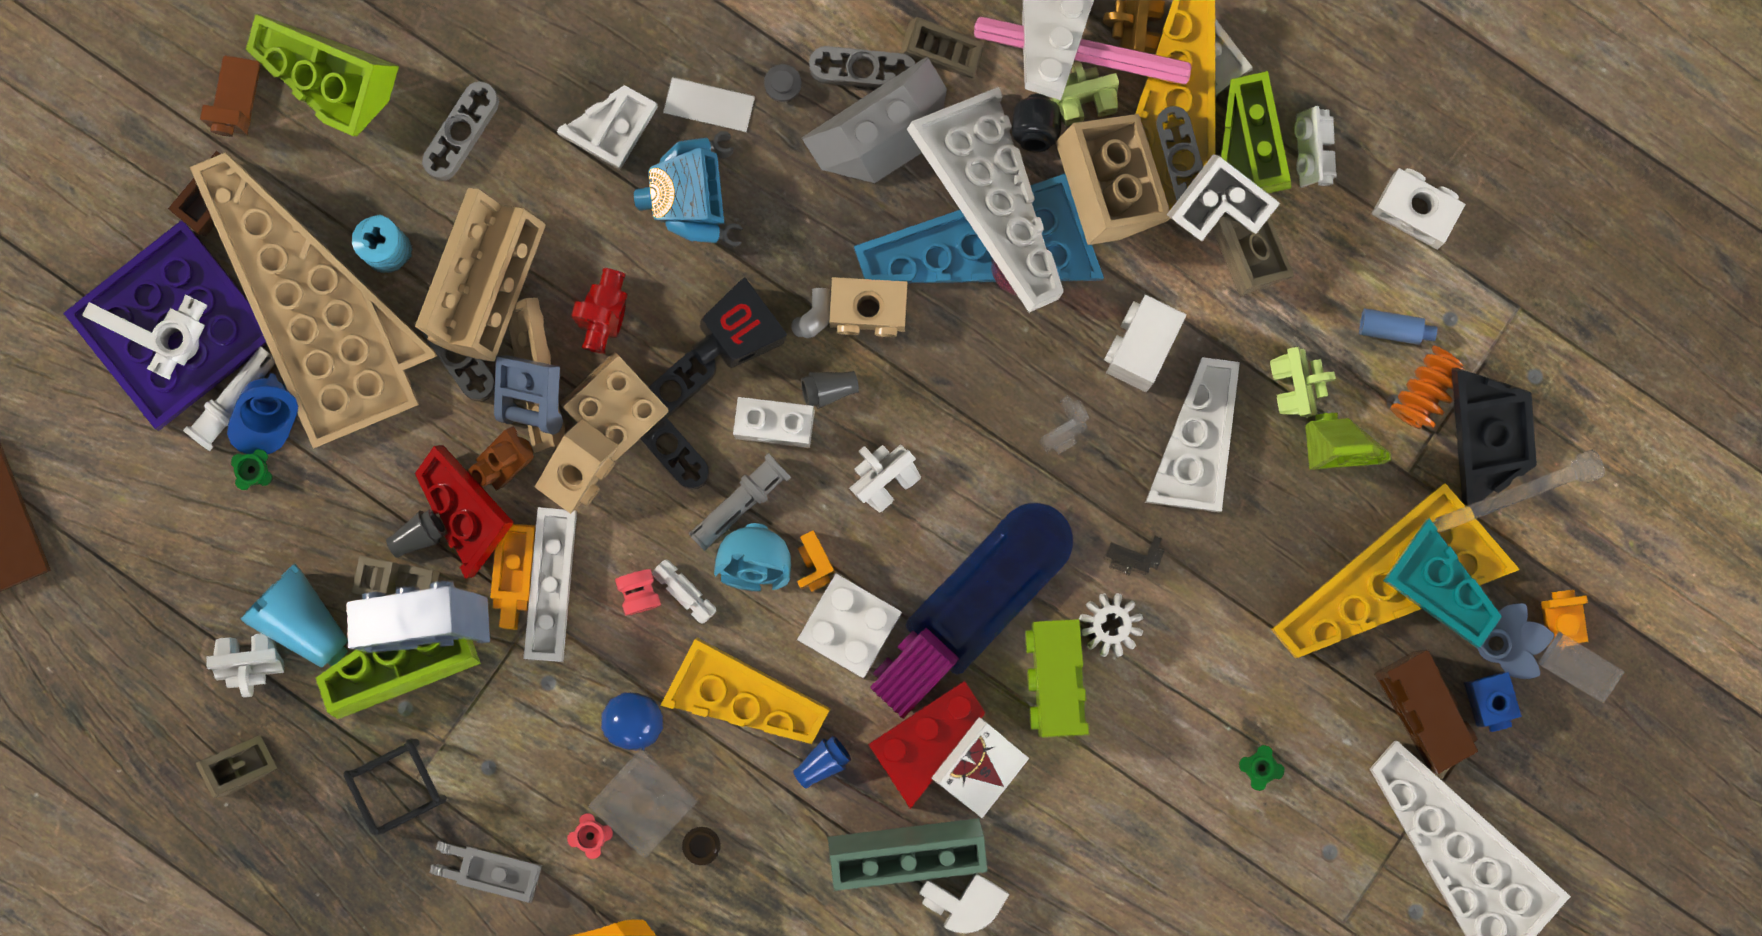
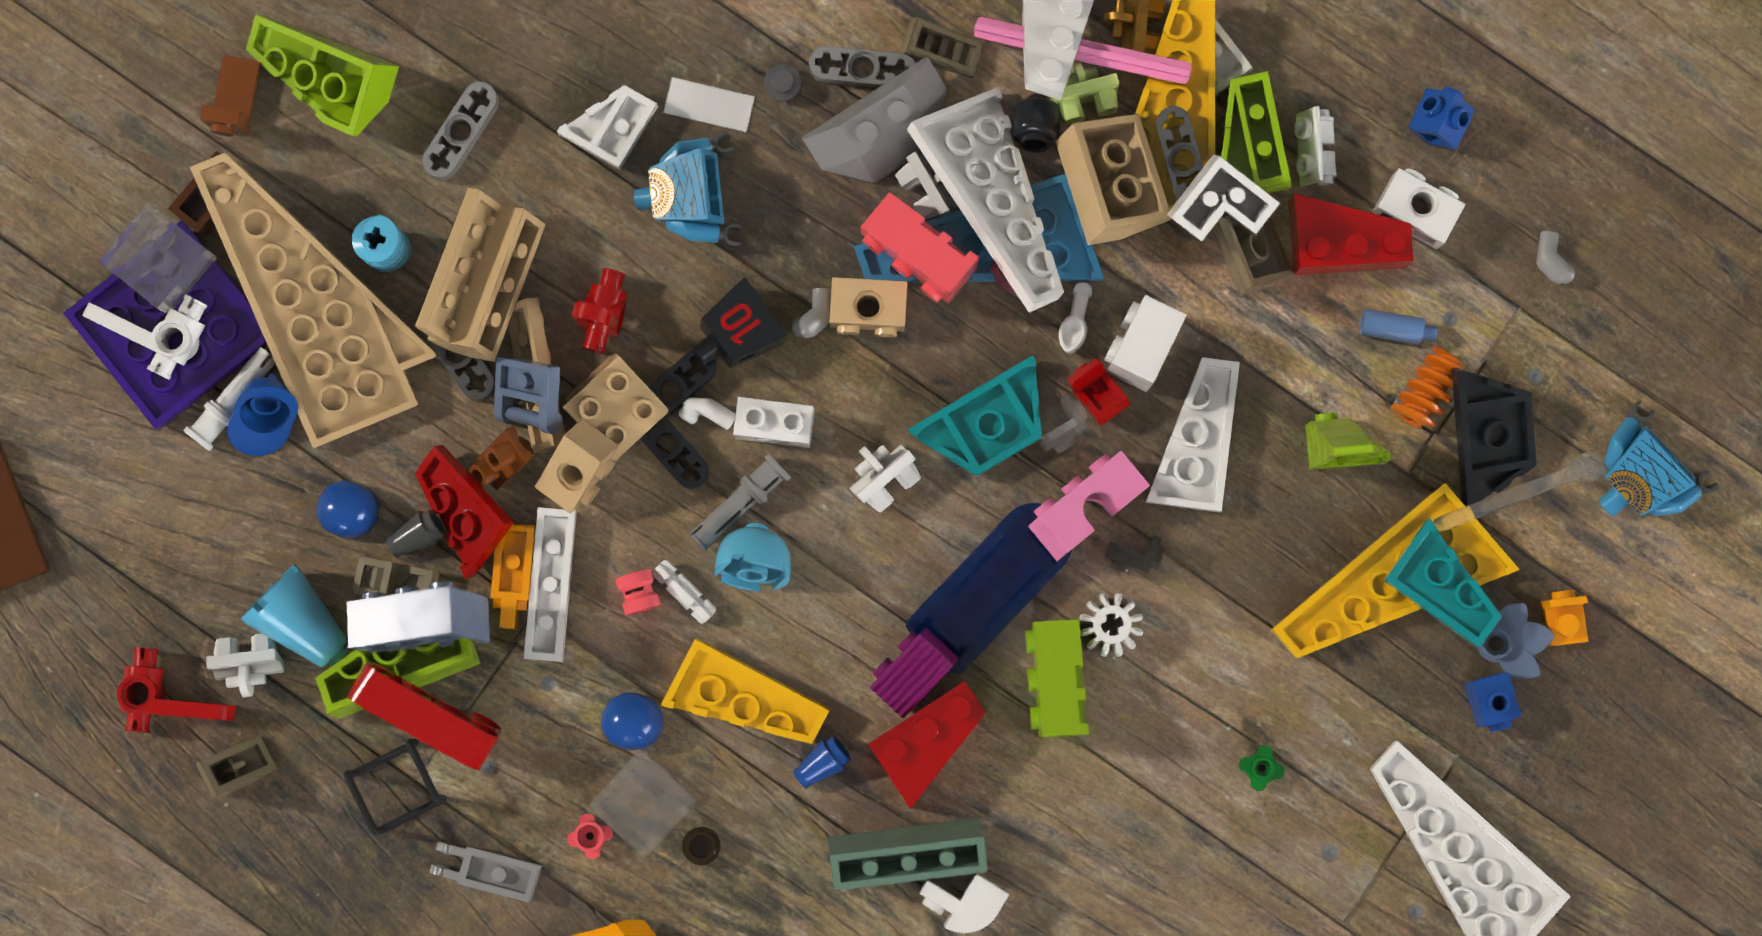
(145, 672): none -> red piece
(158, 258): none -> clear brick
(241, 465): green plate -> none
(347, 509): none -> blue hair
(425, 716): none -> red beam
(709, 408): none -> white arm
(814, 554): light orange bracket -> none
(827, 387): dark grey cone -> none
(849, 626): white brick -> none
(918, 249): none -> coral wedge
(919, 171): none -> white hips
(980, 767): white tile -> none
(987, 422): none -> teal wing
(1063, 523): none -> bright pink arch
(1074, 328): none -> white piece
(1098, 391): none -> red bracket
(1296, 366): yellowish green hips -> none
(1345, 239): none -> red wedge
(1427, 710): reddish brown wedge -> none
(1442, 117): none -> blue brick
(1550, 262): none -> light grey arm
(1581, 667): clear tile -> none
(1647, 472): none -> dark azure torso

